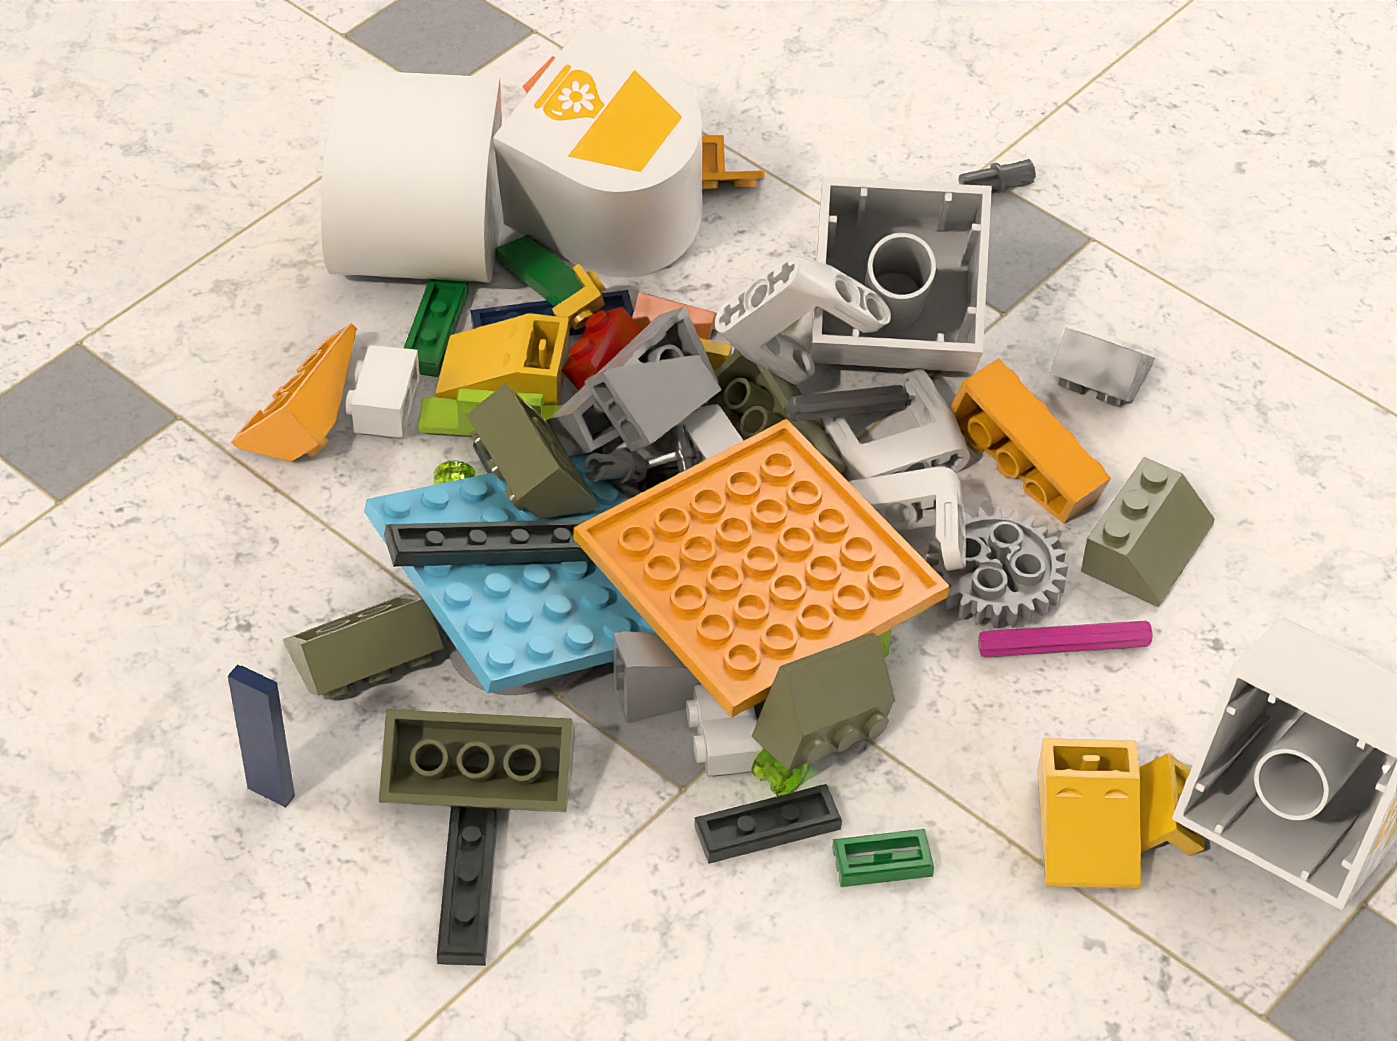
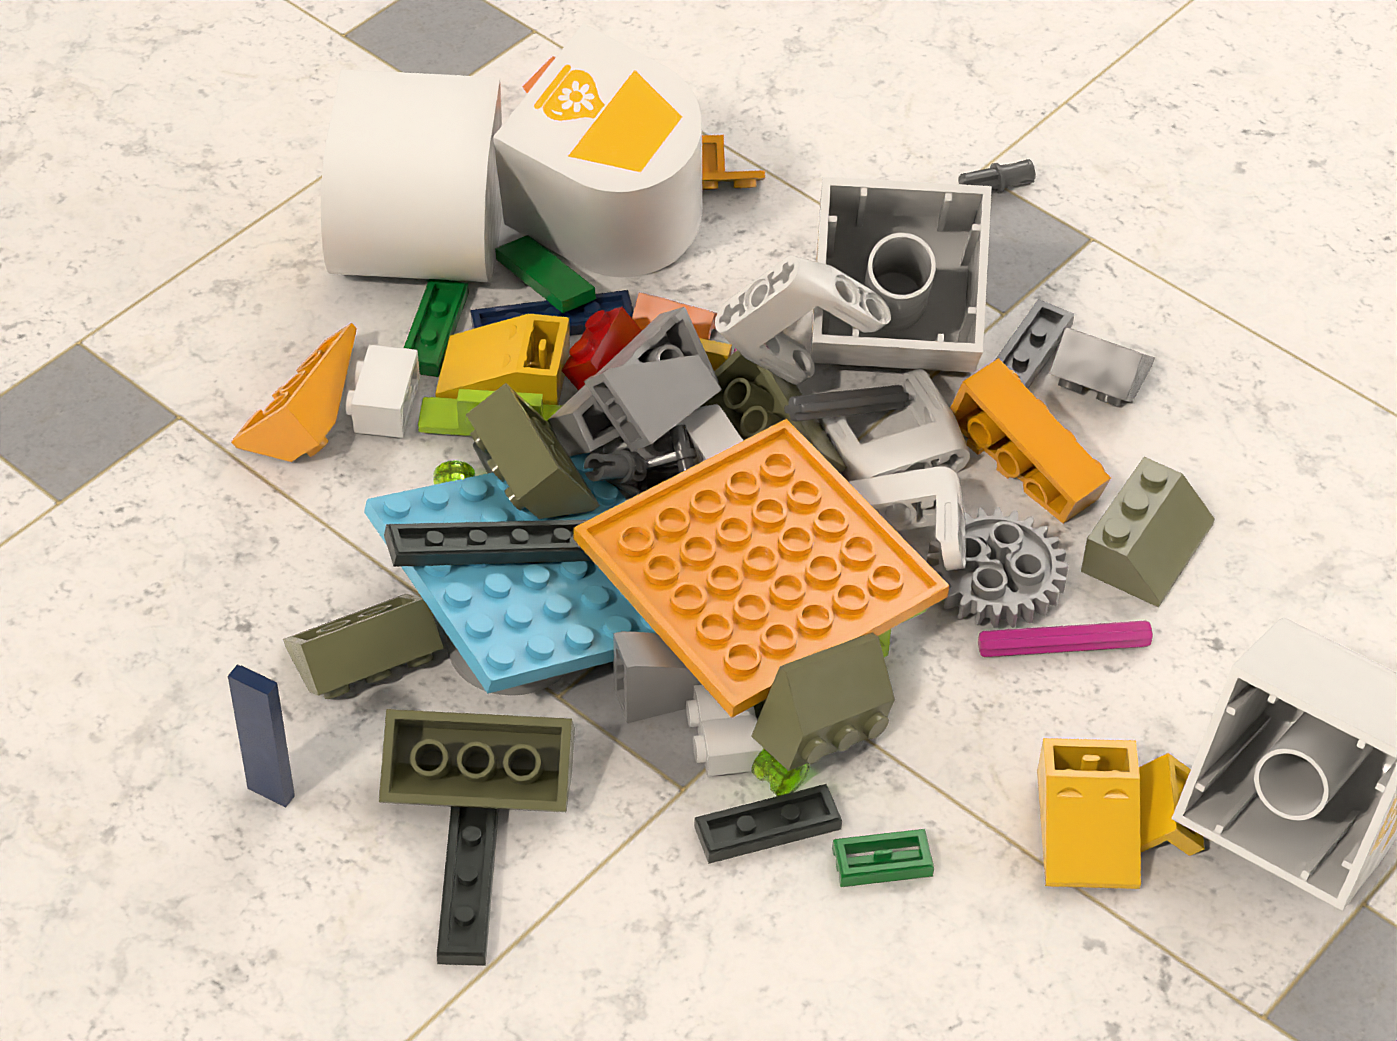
(584, 302): yellow bracket -> none
(1035, 340): none -> plate

